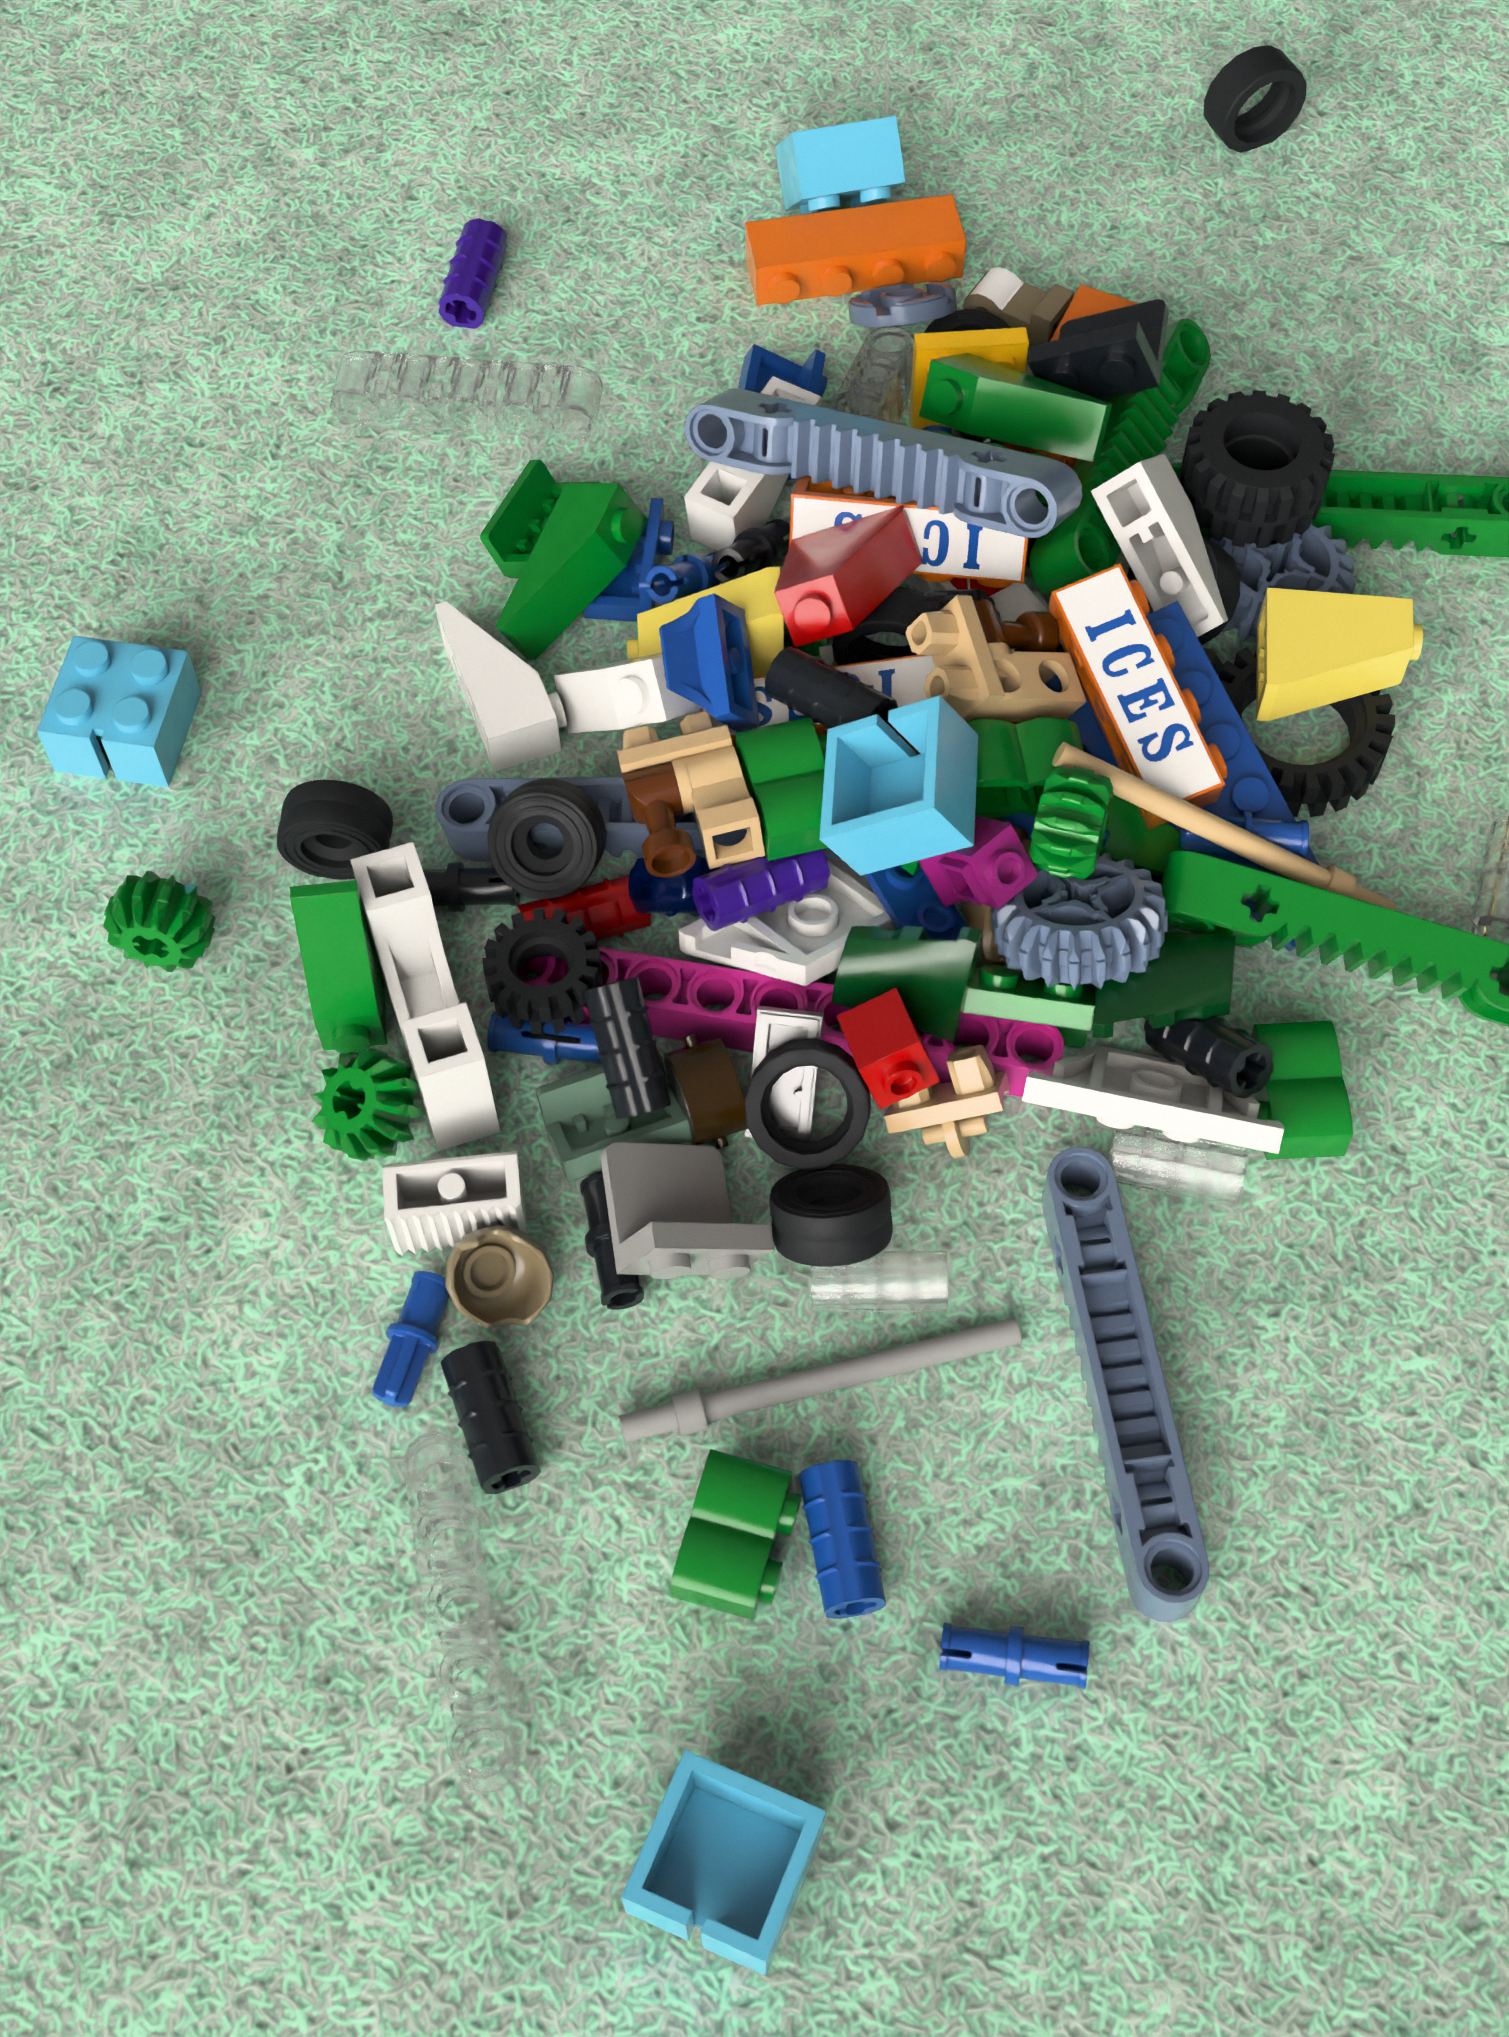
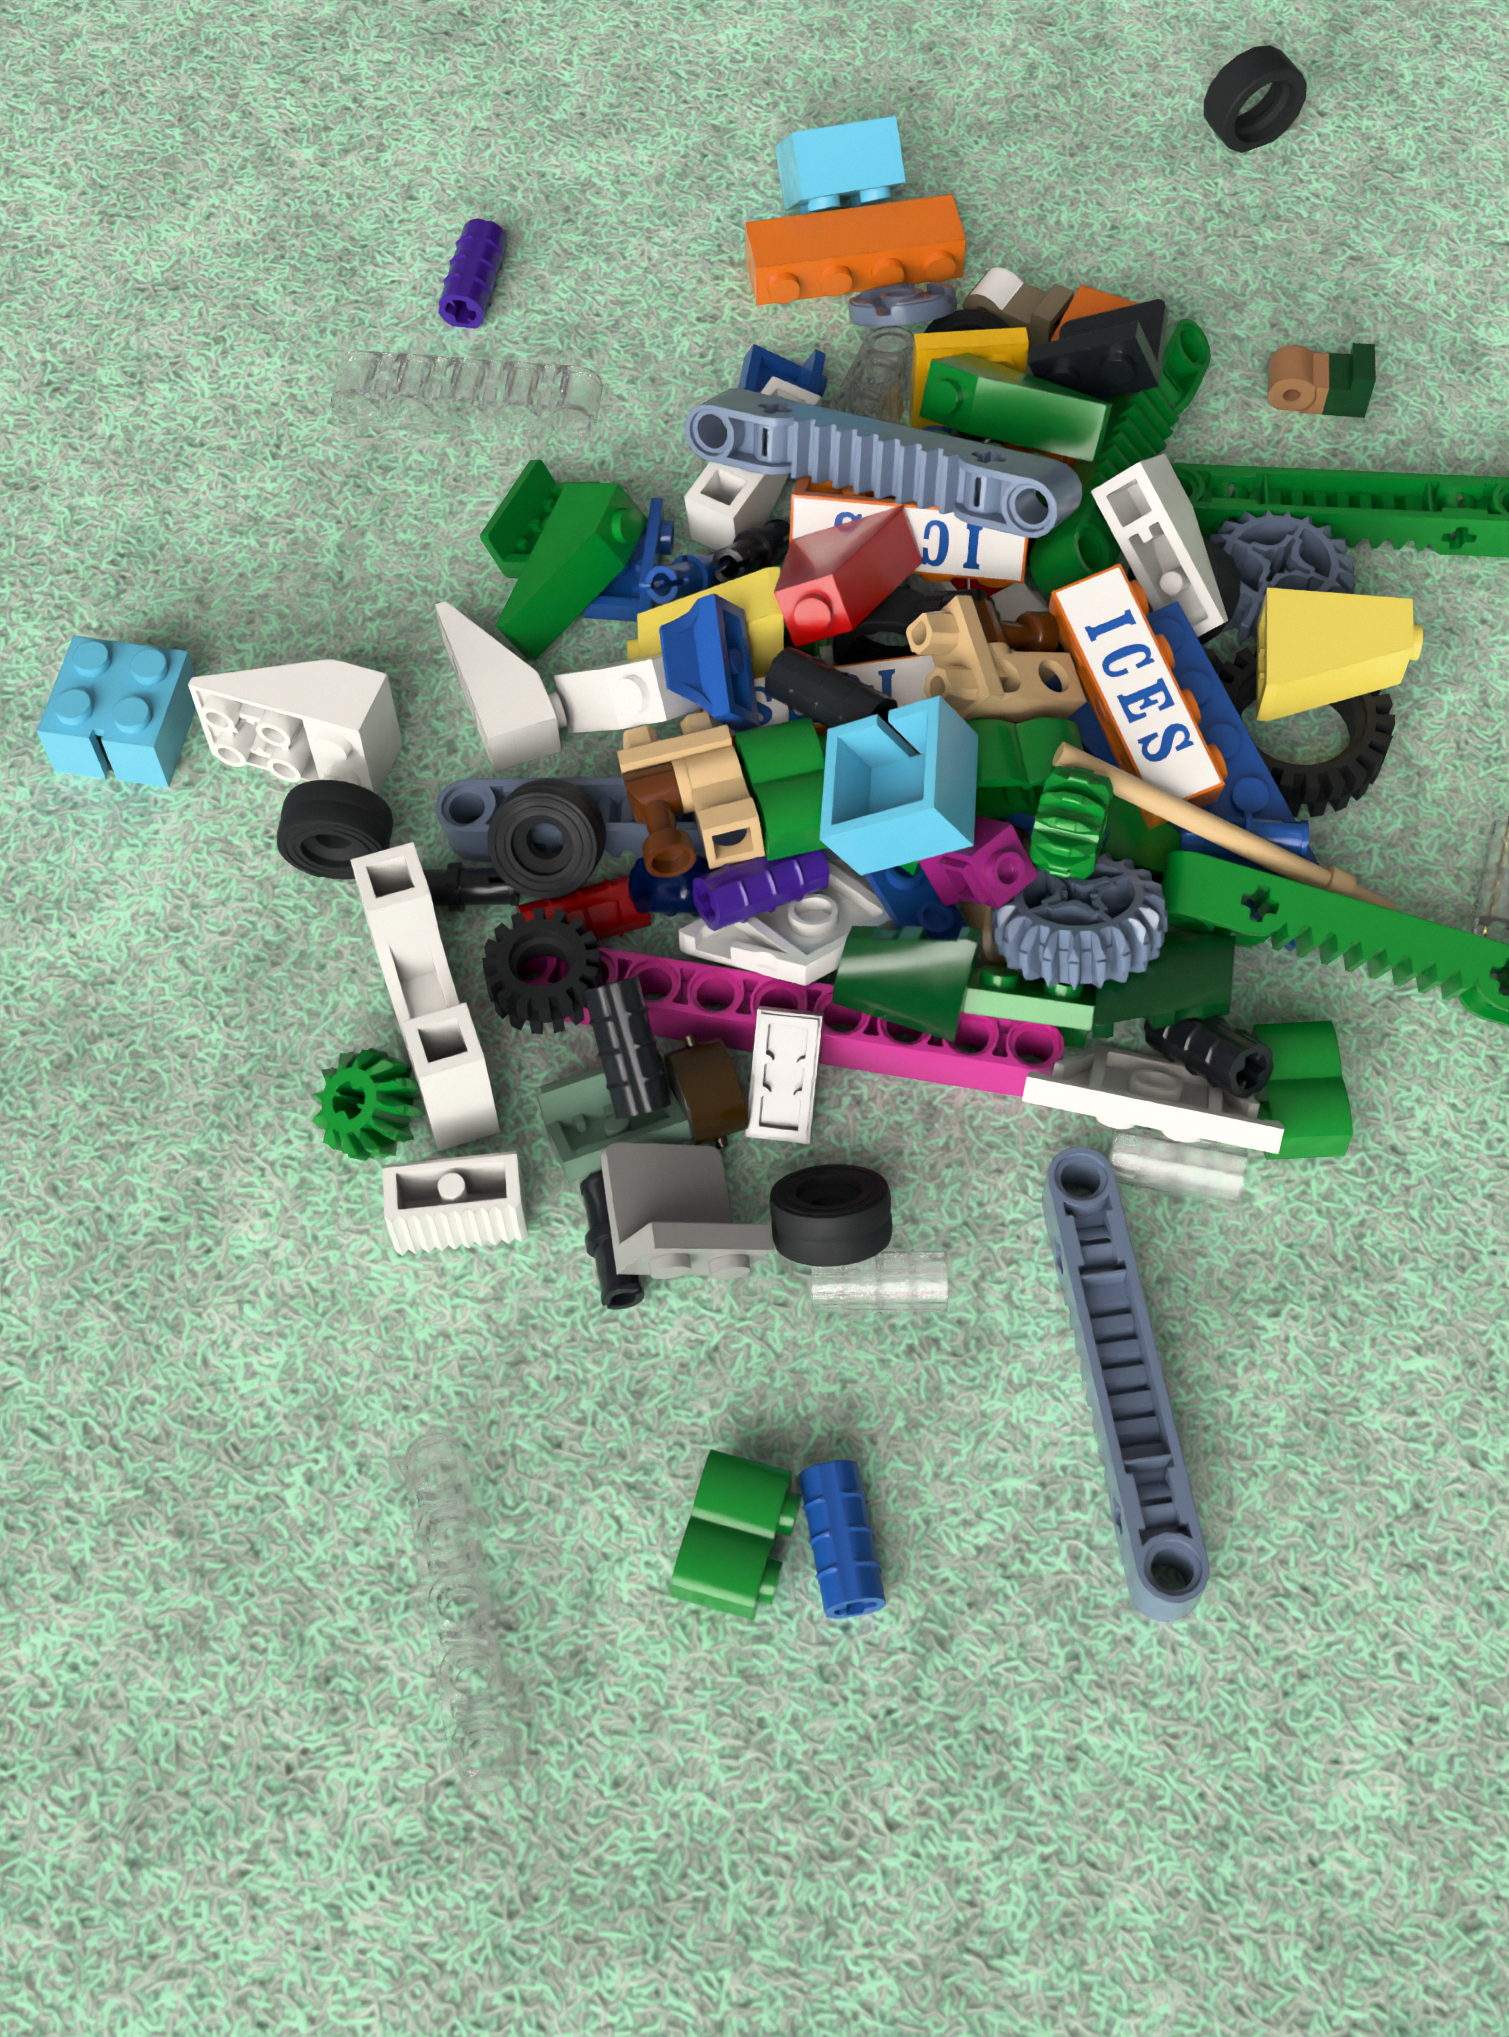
(159, 921): green gear -> none
(302, 721): none -> white slope
(340, 966): slope -> none
(411, 1340): blue axle -> none
(490, 1417): black axle -> none
(499, 1277): dark tan hair -> none
(506, 1038): blue pin -> none
(692, 1411): light grey bar -> none
(724, 1861): medium azure piece -> none
(810, 1153): black tyre -> none
(888, 1048): red brick -> none
(955, 1108): tan hips -> none
(1014, 1655): blue pin -> none
(1256, 468): black tyre -> none
(1322, 381): none -> leg

